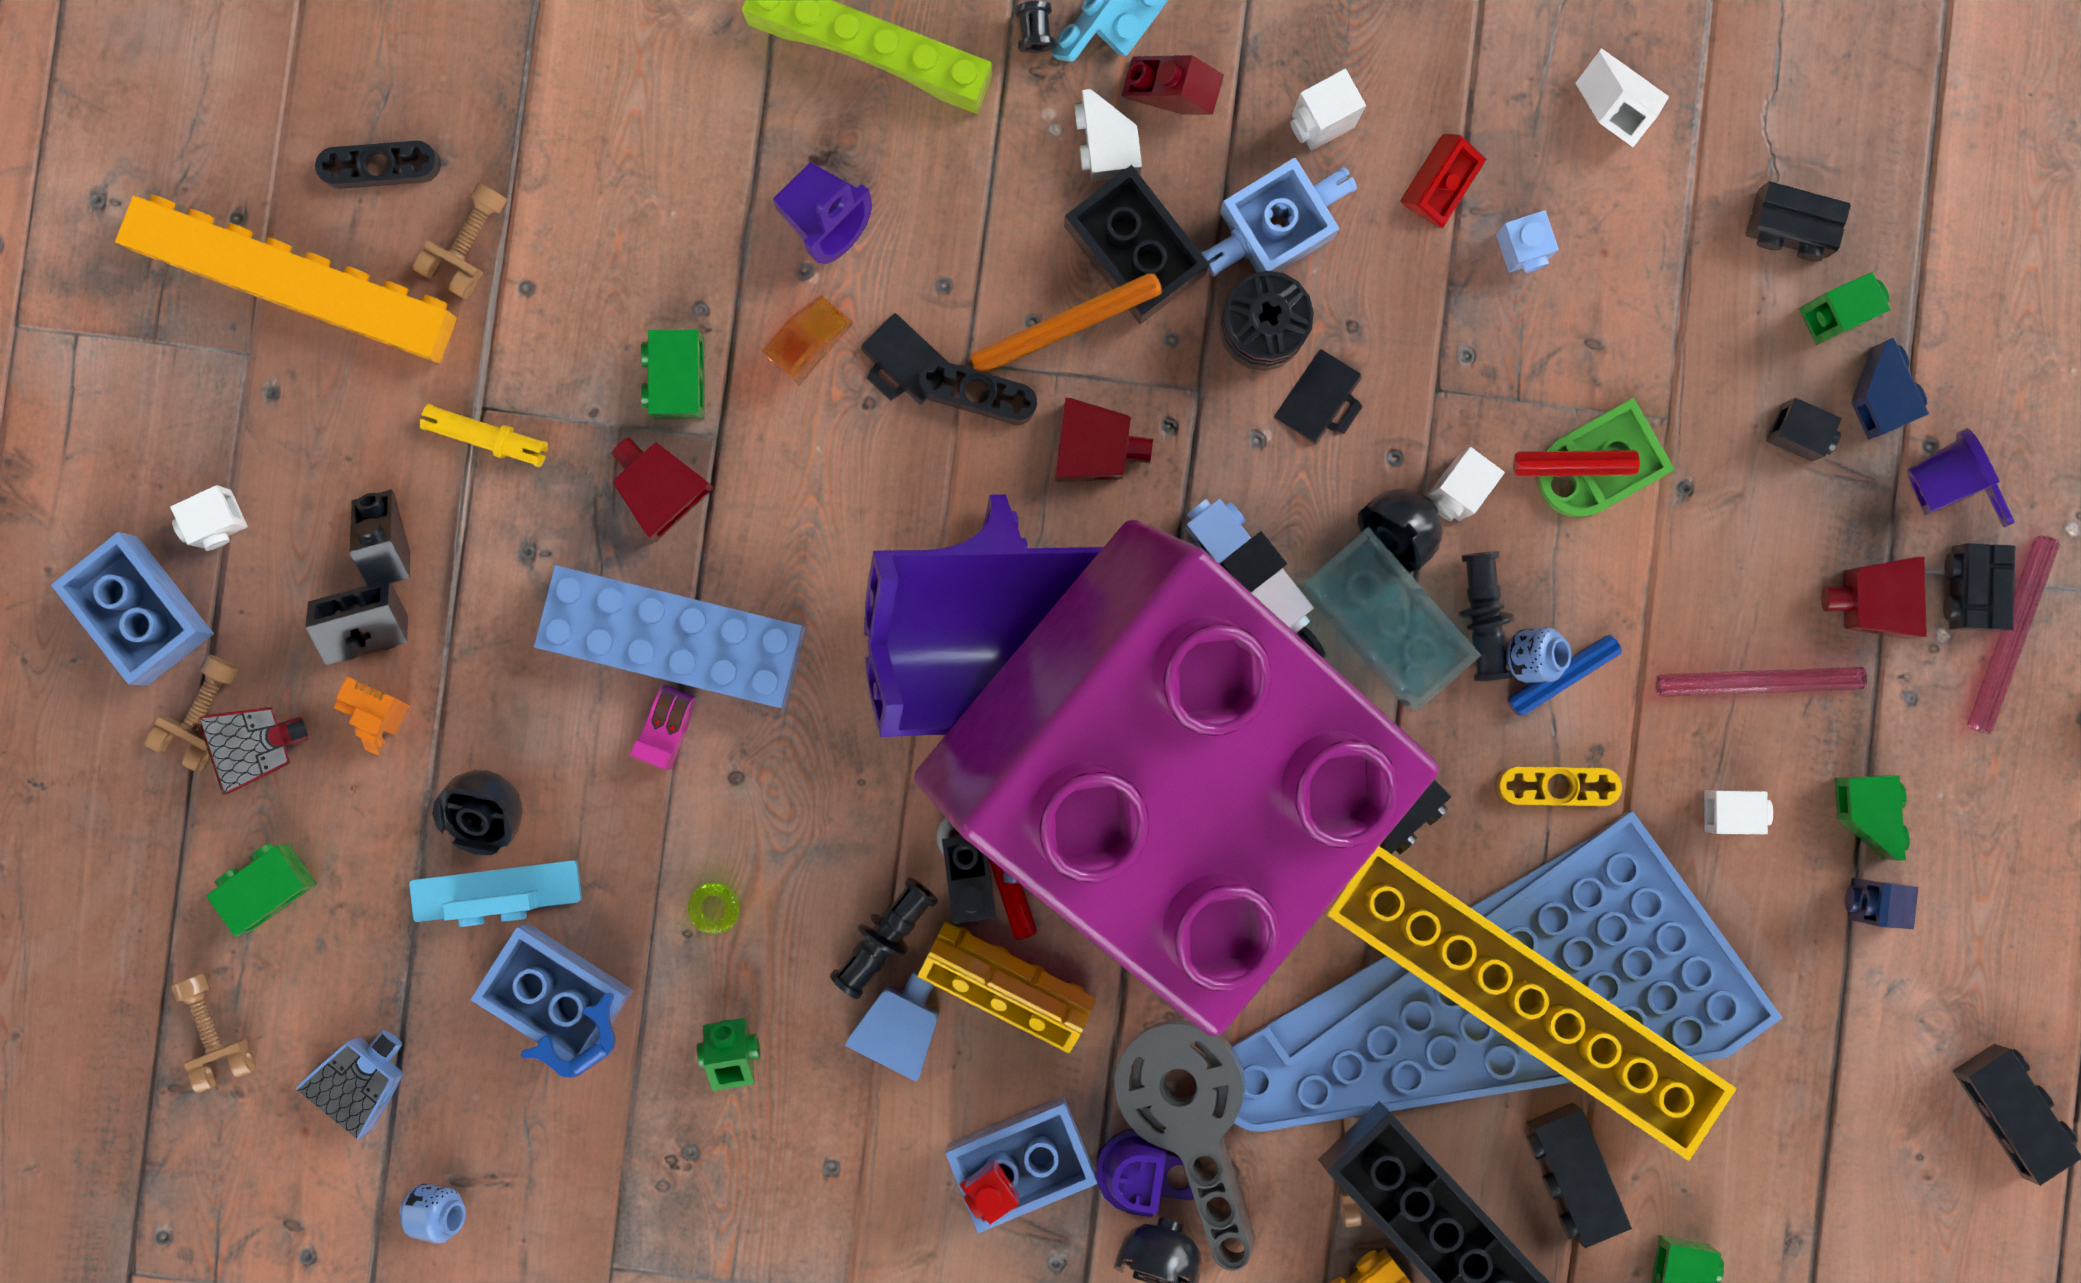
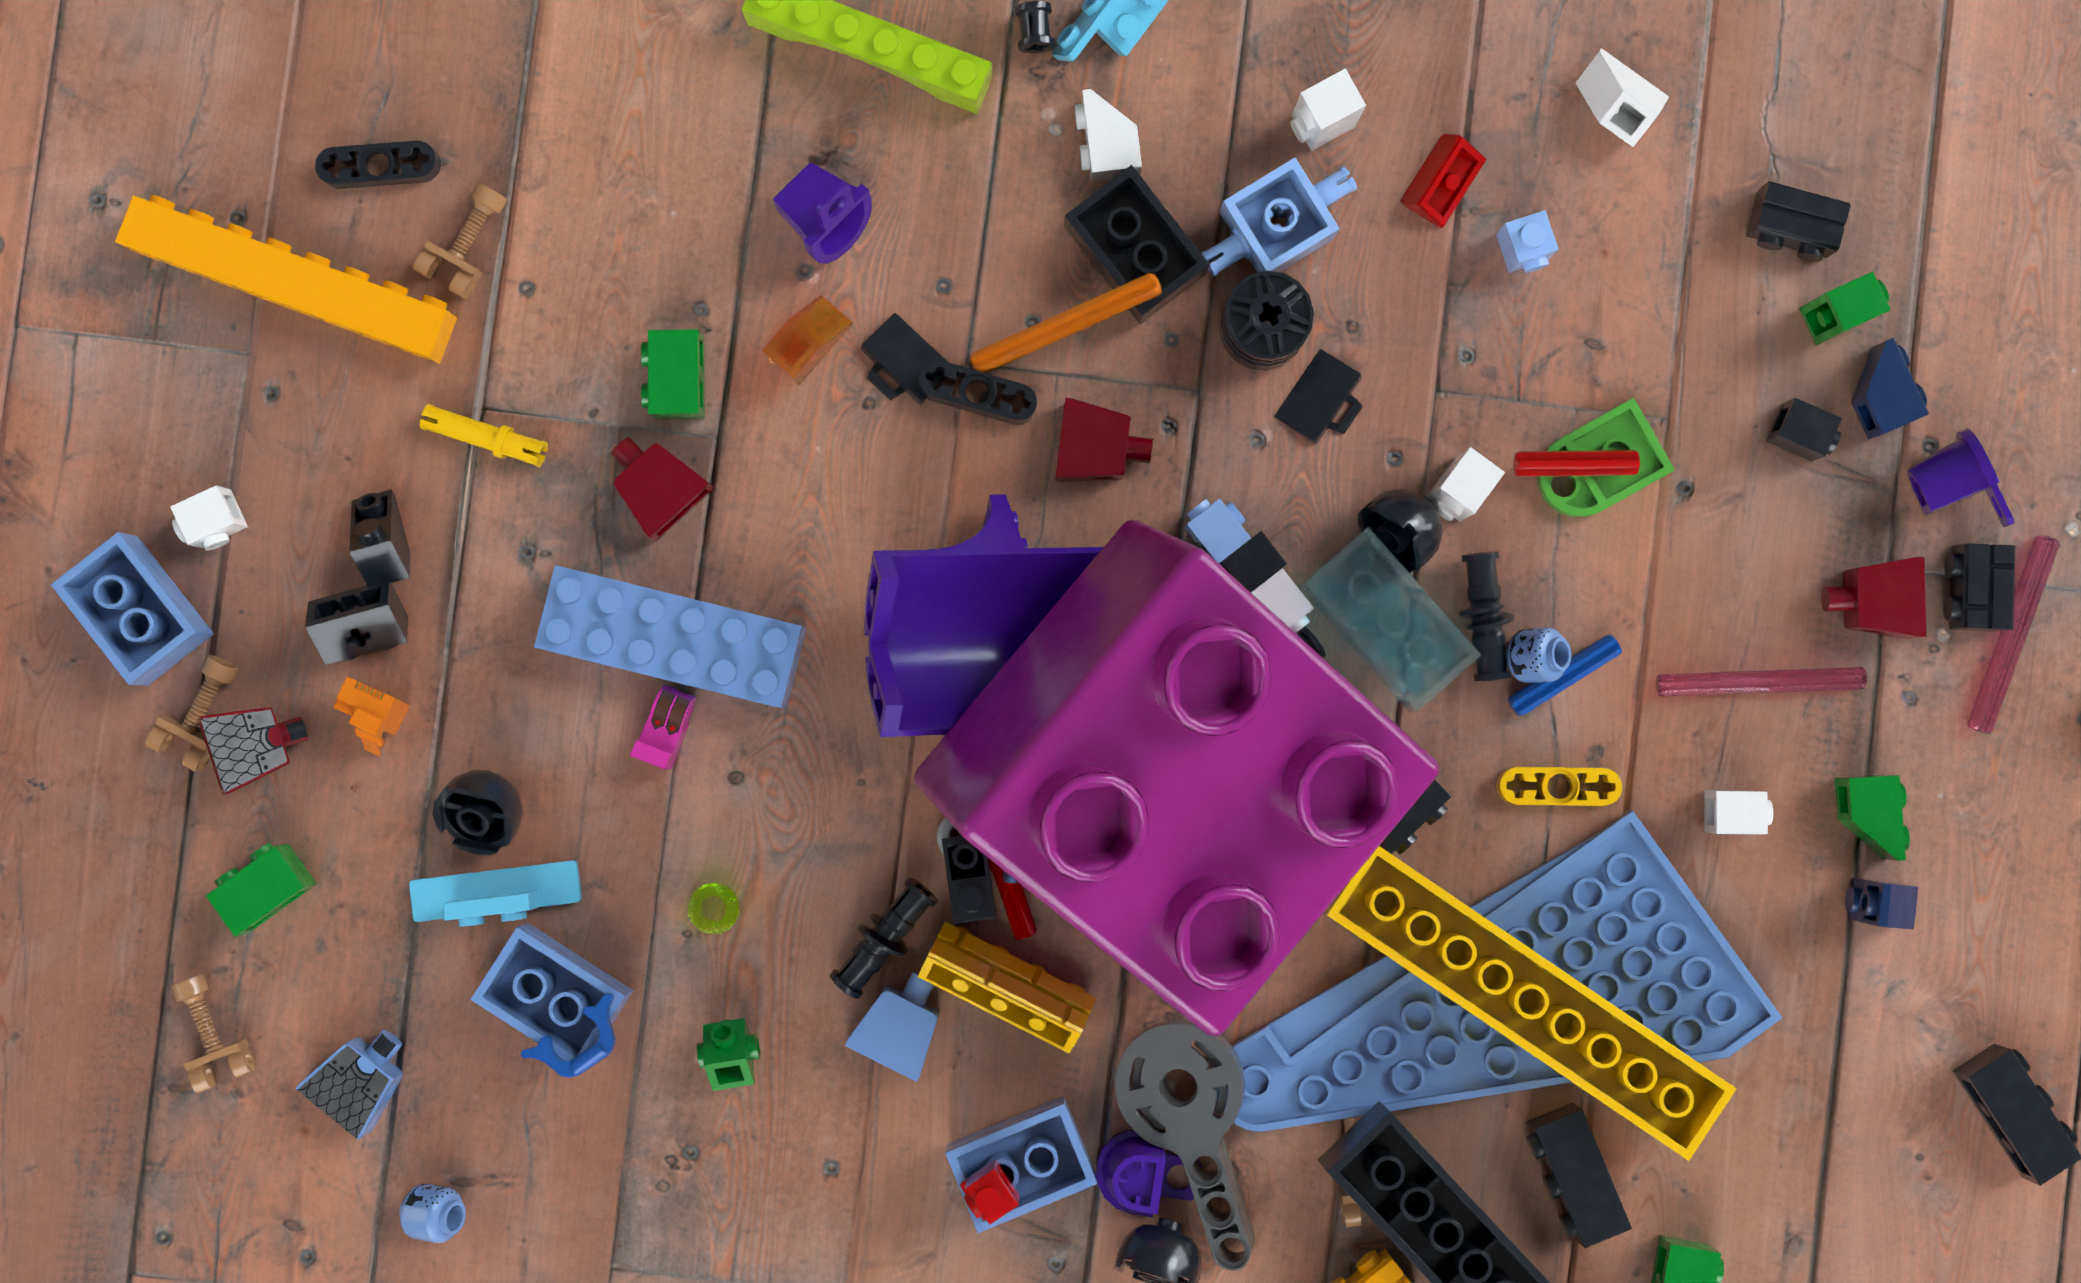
(1173, 84): dark red slope -> none

